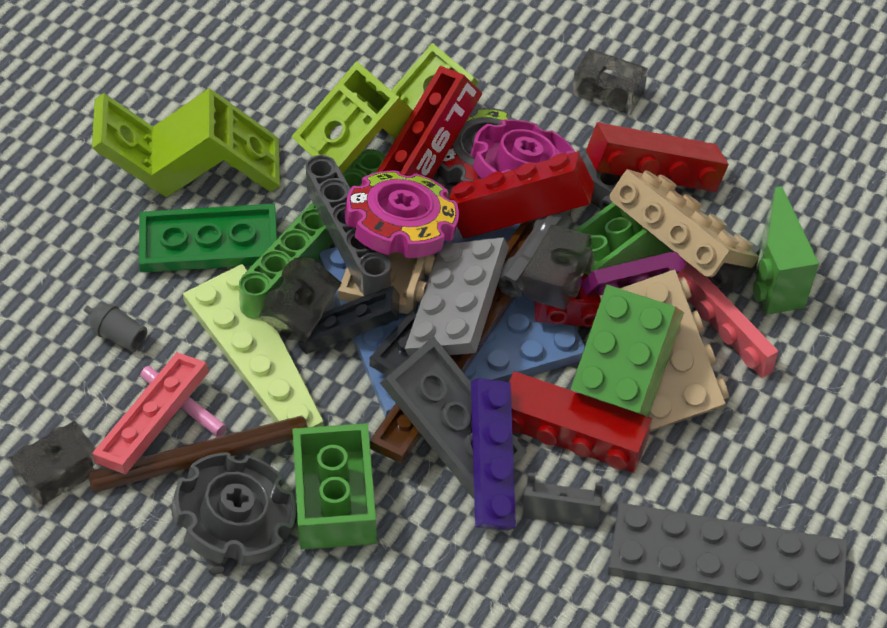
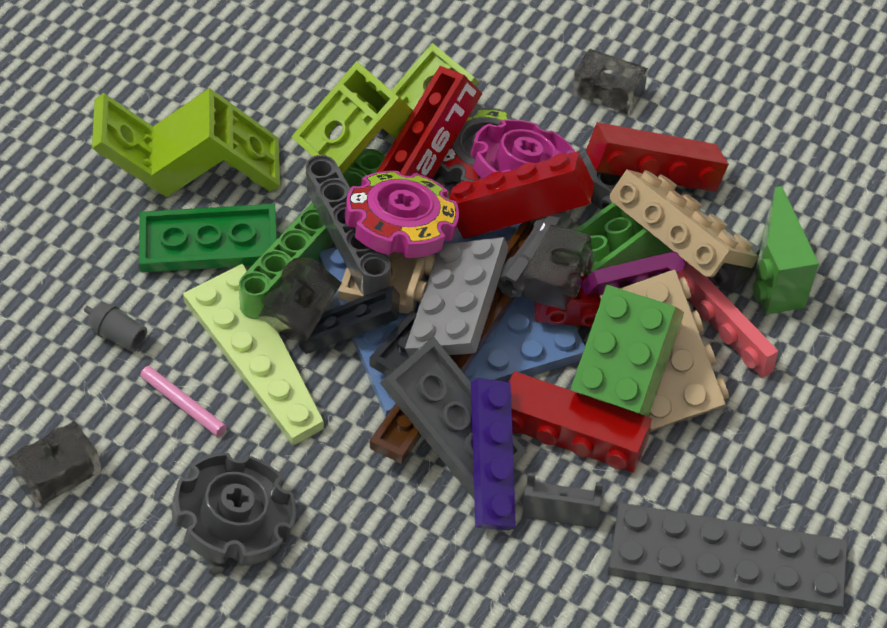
(150, 413): coral plate -> none
(185, 456): reddish brown axle -> none
(334, 486): bright green brick -> none

